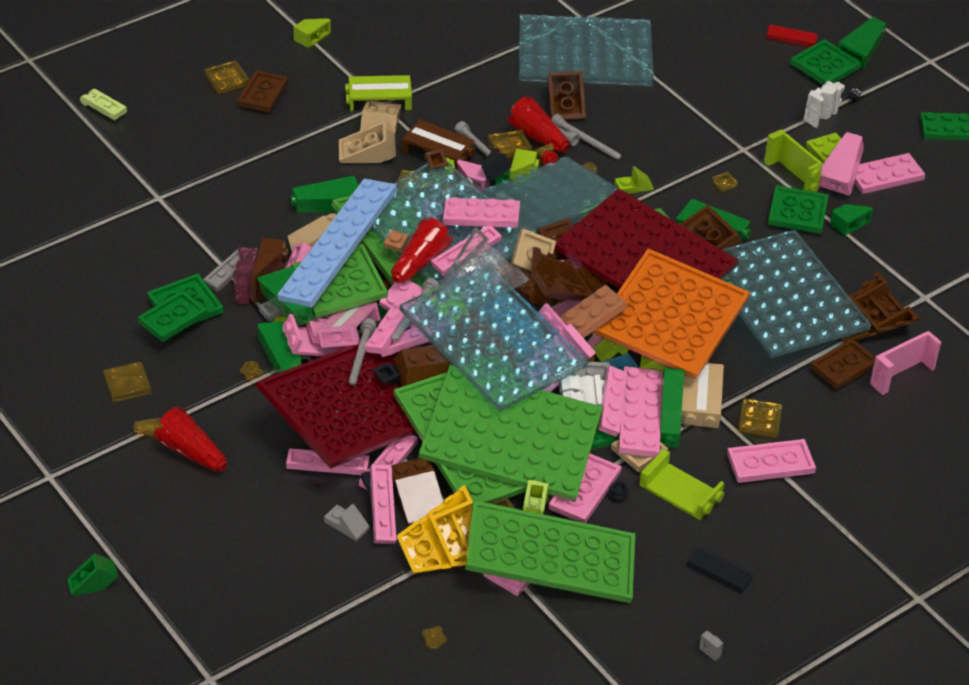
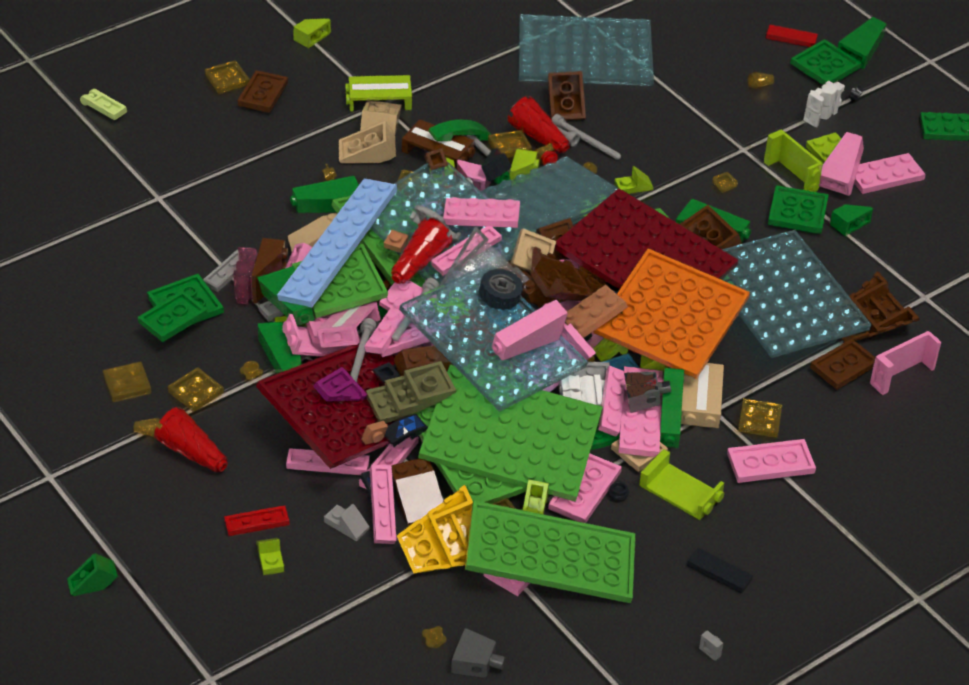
(195, 389): none -> clear yellow plate
(256, 520): none -> red tile
(270, 556): none -> lime slope
(329, 173): none -> clear yellow plate
(339, 387): none -> magenta wing
(374, 432): none -> nougat plate
(403, 428): none -> black slope
(410, 393): none -> olive slope
(422, 211): none -> light grey piece
(446, 130): none -> green slope
(475, 655): none -> dark grey torso
(500, 289): none -> black wheel
(531, 331): none -> bright pink slope
(644, 390): none -> torso
(759, 79): none -> clear yellow cone

